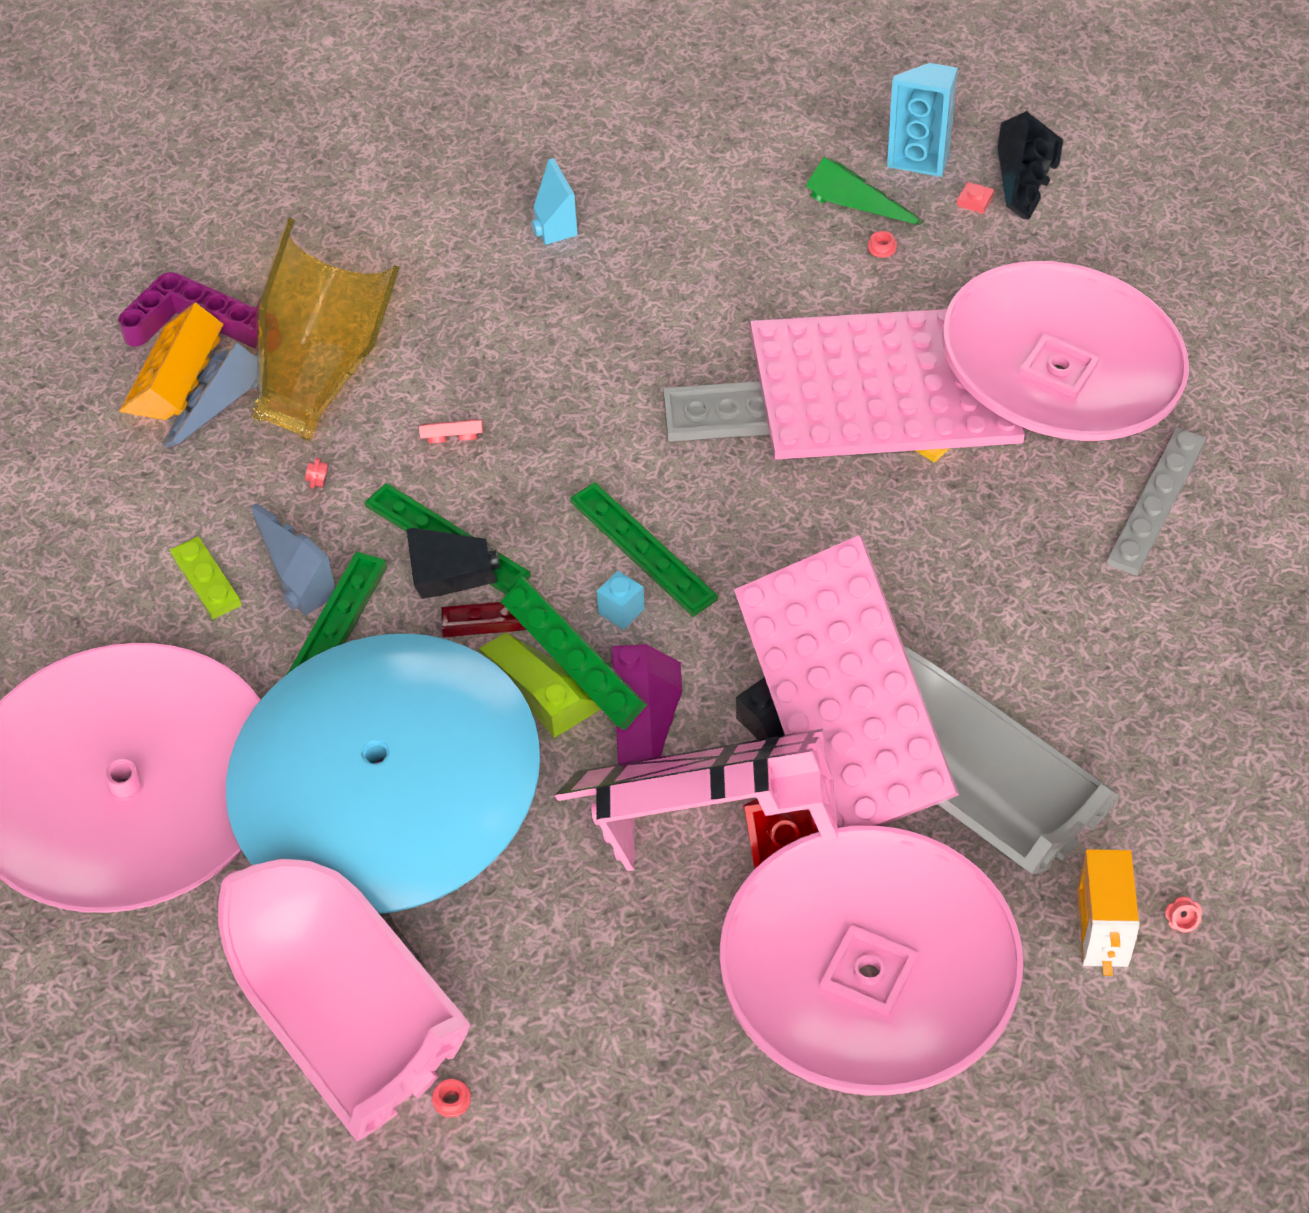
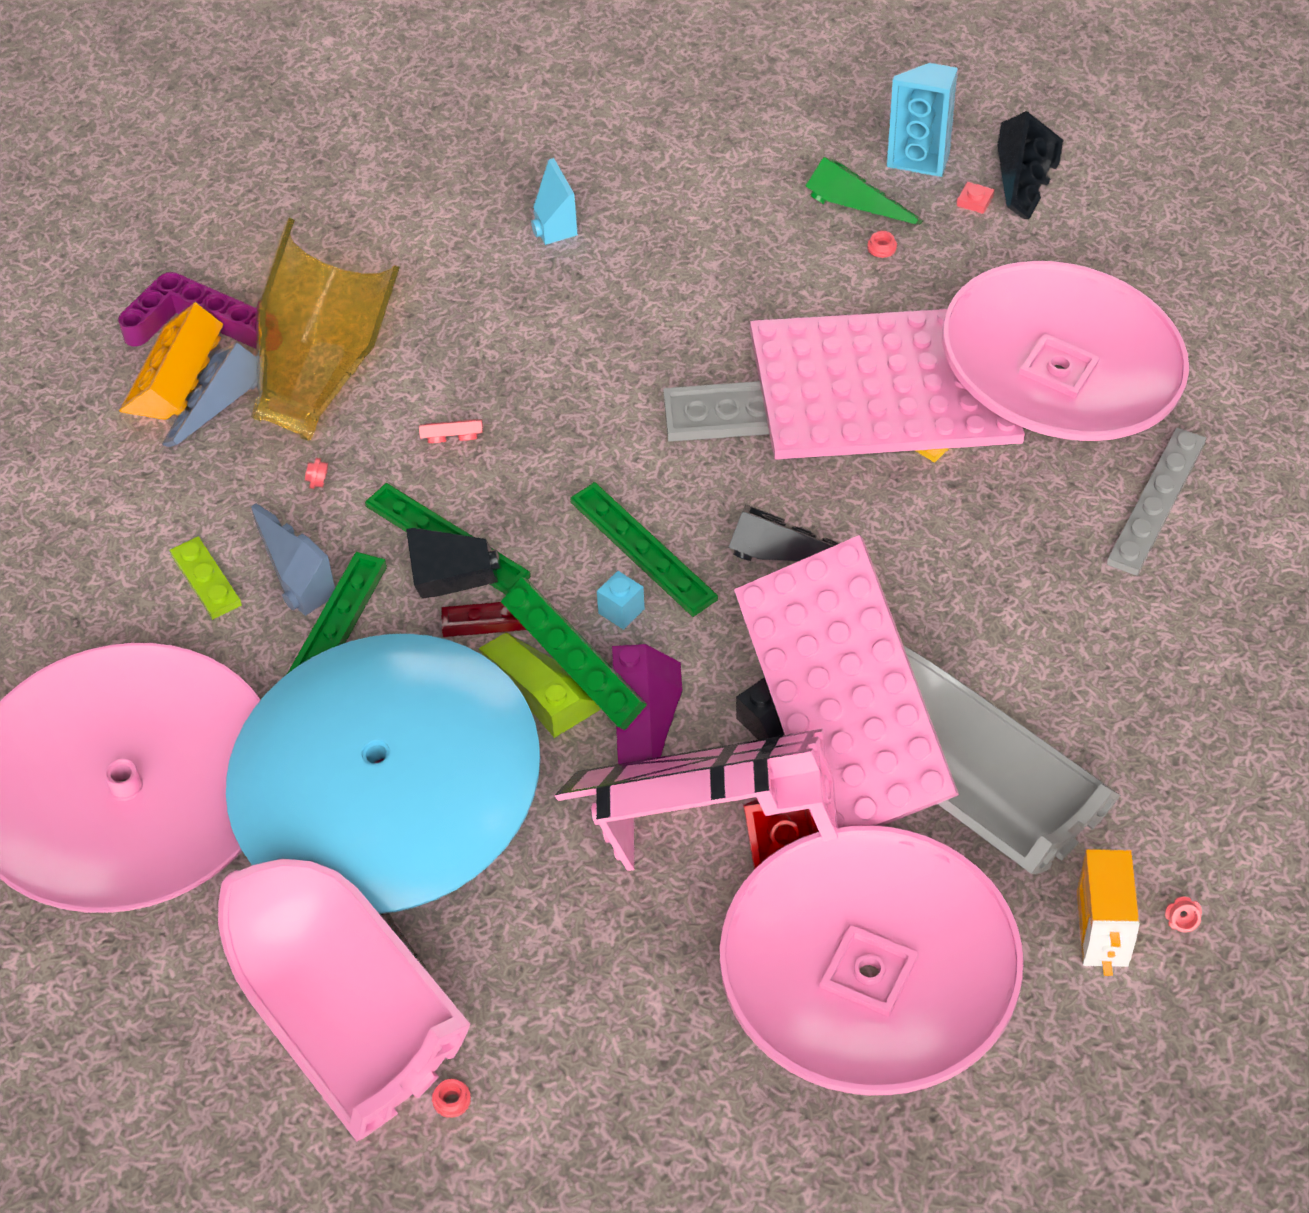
(767, 538): none -> black wedge

